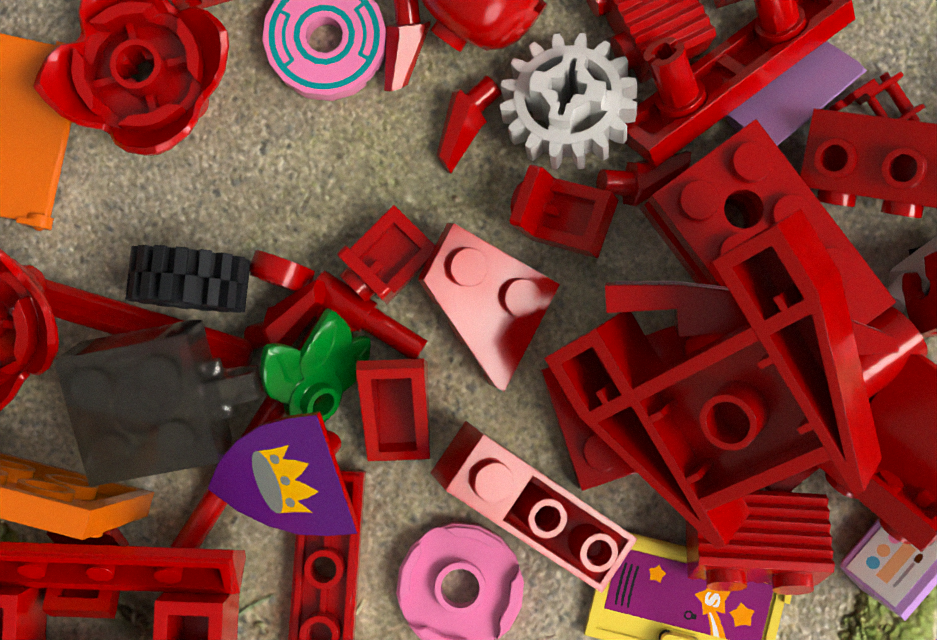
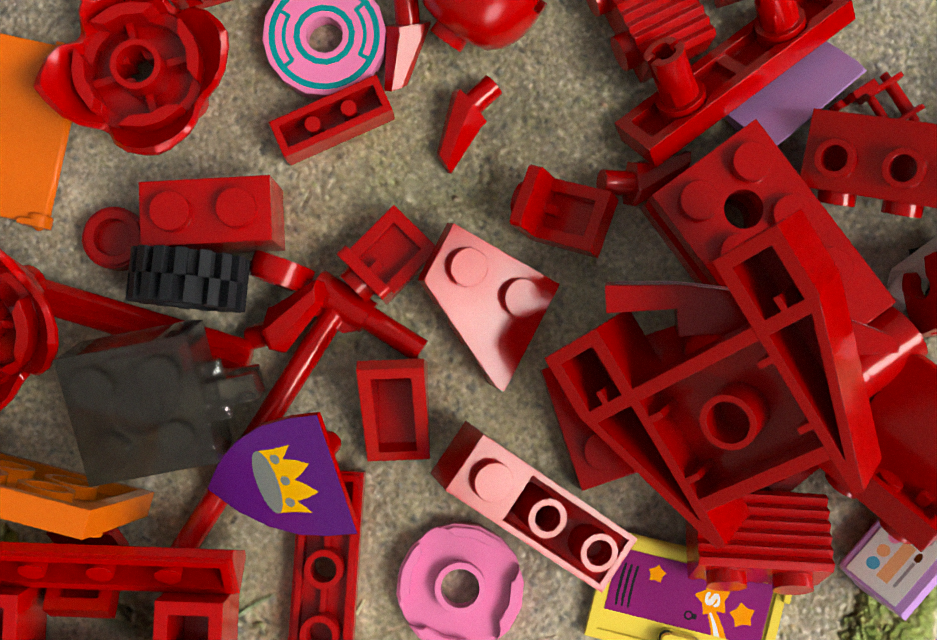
(109, 237): none -> red tile
(213, 214): none -> red brick
(317, 373): green plate -> none
(332, 120): none -> red piece
(590, 116): white gear -> none

